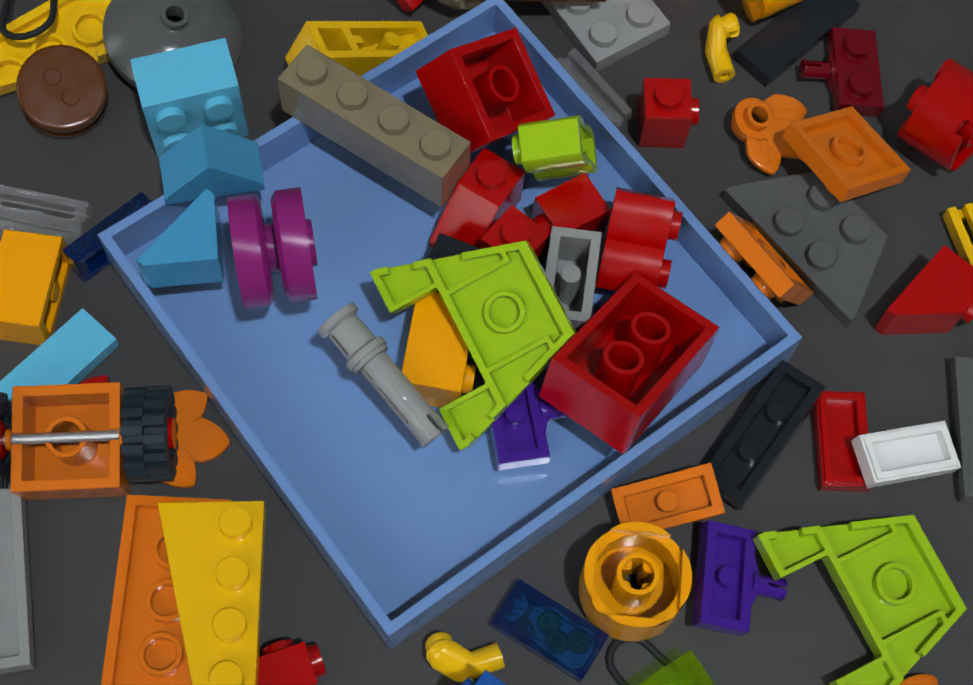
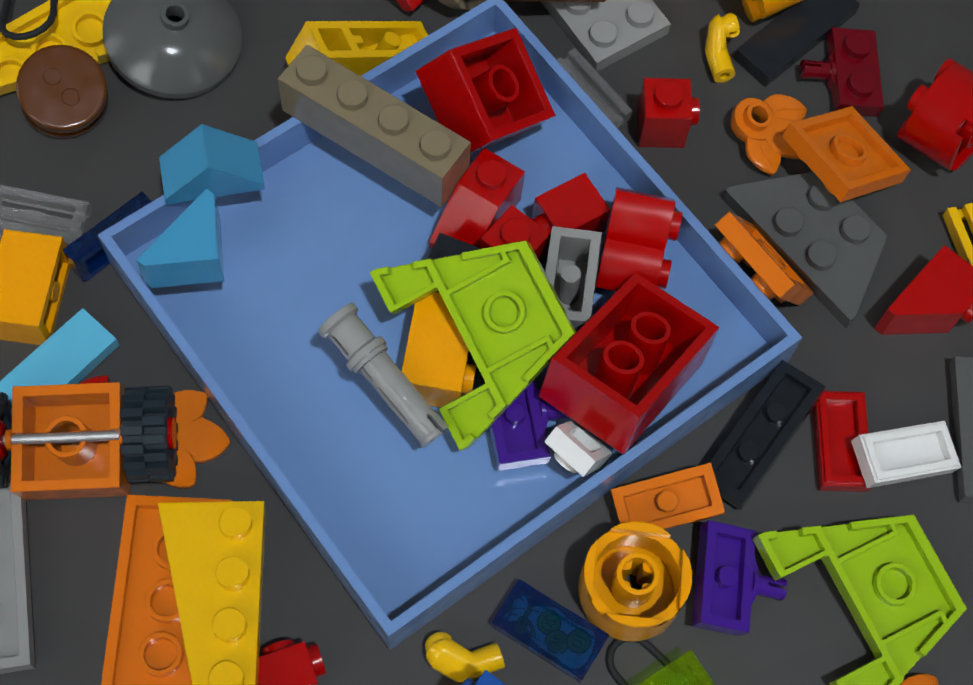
(189, 89): medium azure brick -> none
(272, 248): magenta wheel -> none
(555, 148): lime brick -> none
(577, 448): none -> white plate

